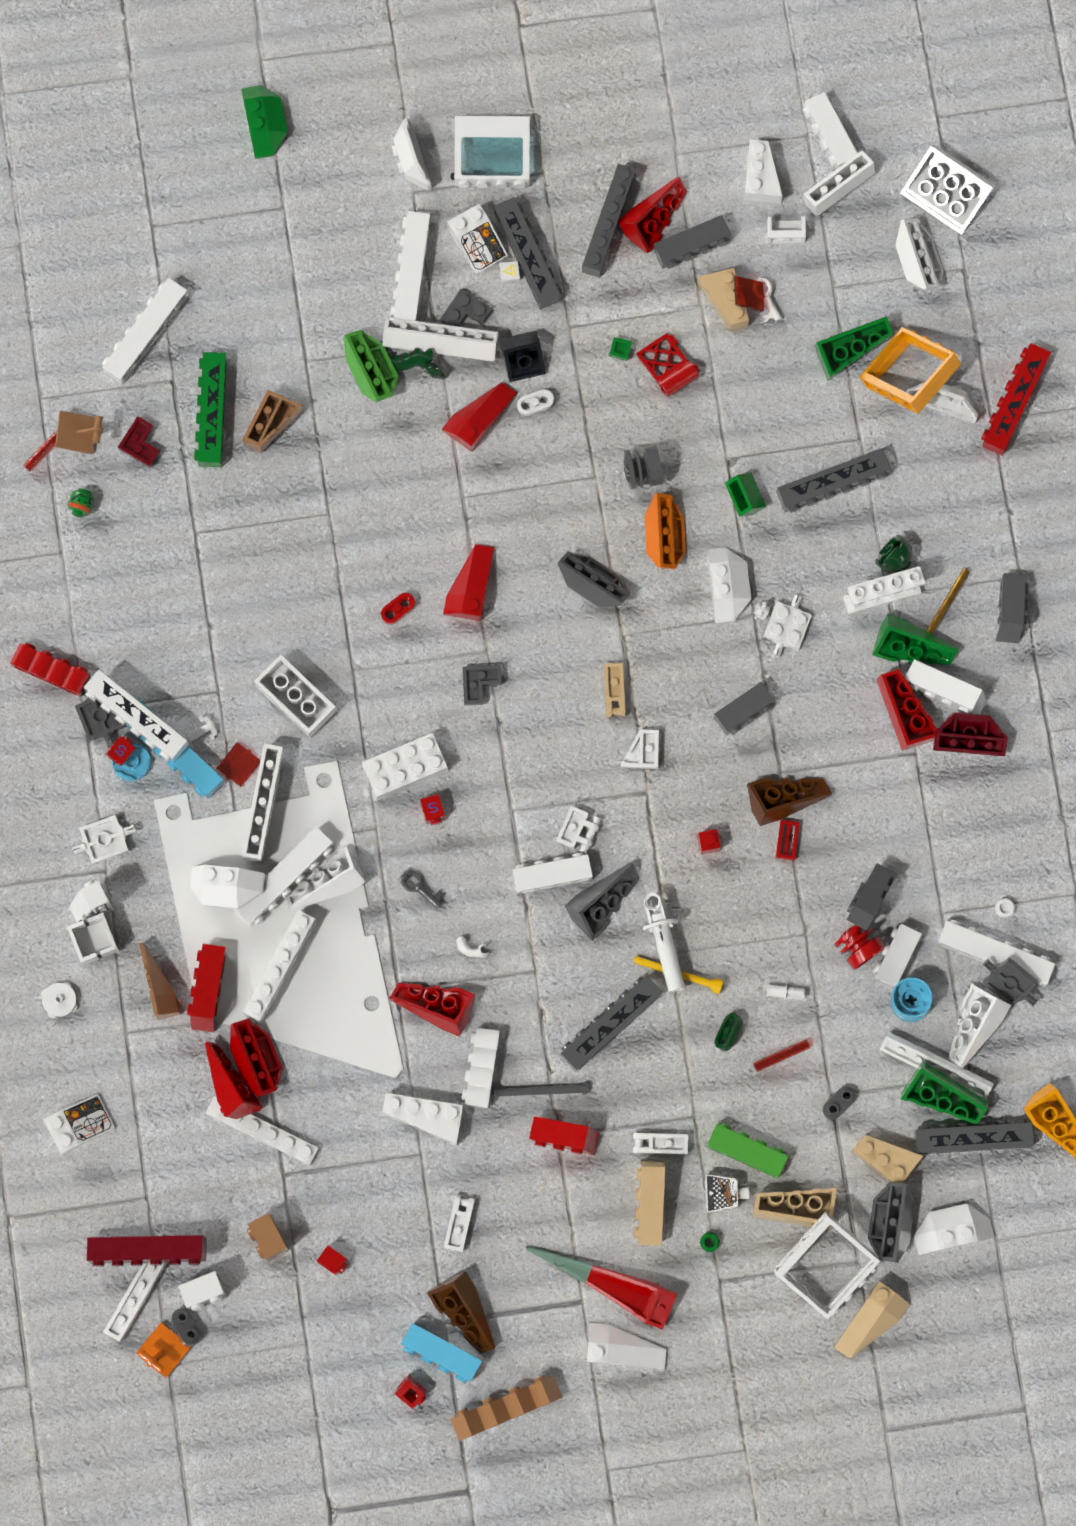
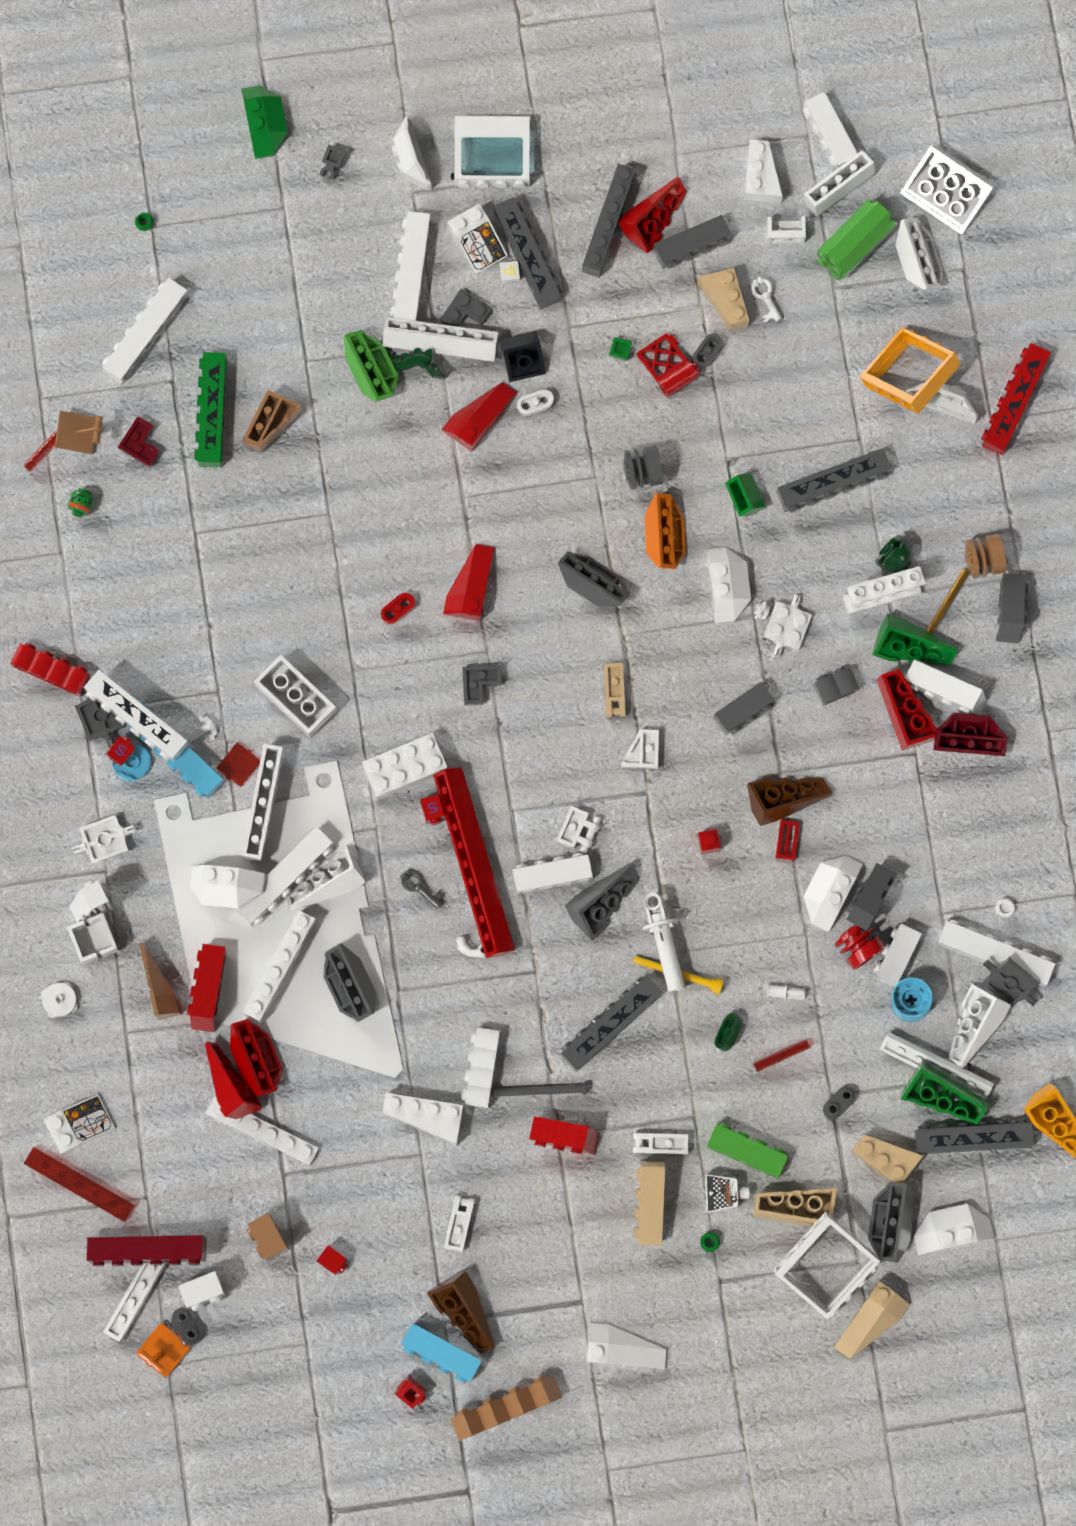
(79, 1184): none -> clear red tile
(144, 216): none -> green plate
(333, 159): none -> dark grey plate
(349, 983): none -> dark grey wedge
(439, 1006): red wedge -> none
(474, 862): none -> red brick
(639, 1297): red plate -> none
(706, 351): none -> dark grey plate
(749, 293): clear red piece -> none
(829, 890): none -> white wedge
(835, 686): none -> dark grey brick
(847, 347): green wedge -> none
(856, 239): none -> bright green brick
(989, 555): none -> medium nougat wheel

